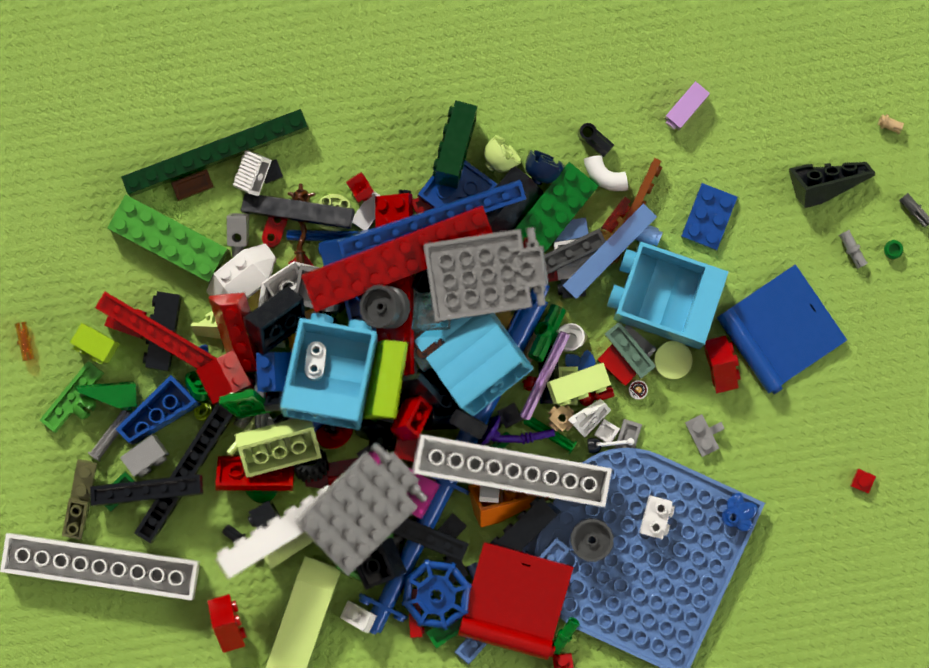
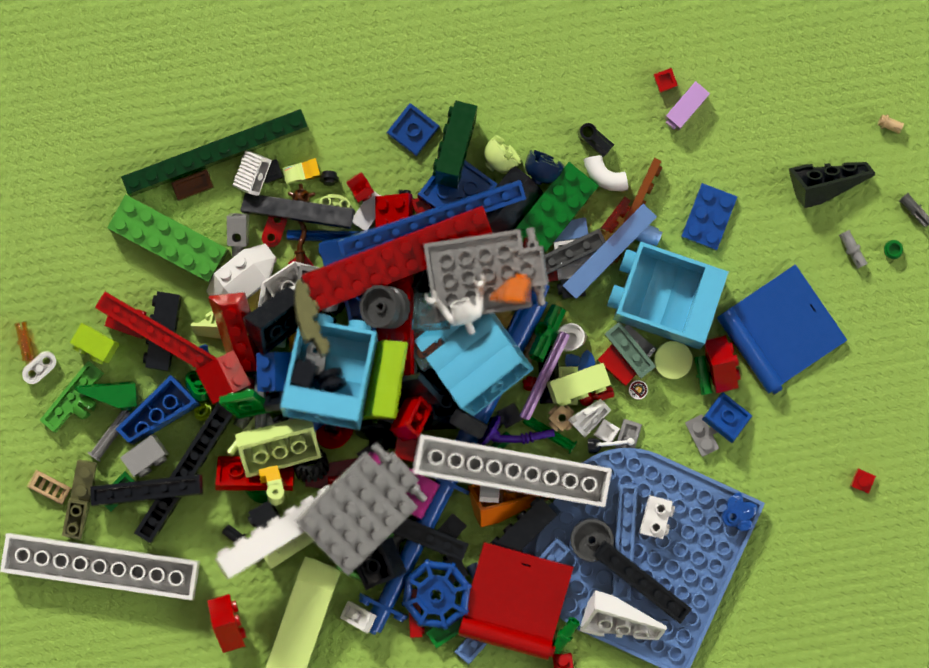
(33, 480): none -> tan slope
(39, 367): none -> white plate
(275, 488): none -> leg
(301, 171): none -> leg
(305, 312): none -> olive slope
(305, 373): none -> black brick
(329, 178): none -> black plate
(331, 380): none -> black wheel
(413, 129): none -> blue tile
(463, 310): none -> white piece
(514, 290): none -> orange wedge
(613, 616): none -> white wedge
(625, 535): none -> medium blue tile
(642, 581): none -> black tile
(665, 80): none -> red plate
(703, 375): none -> green pin
(727, 417): none -> blue tile

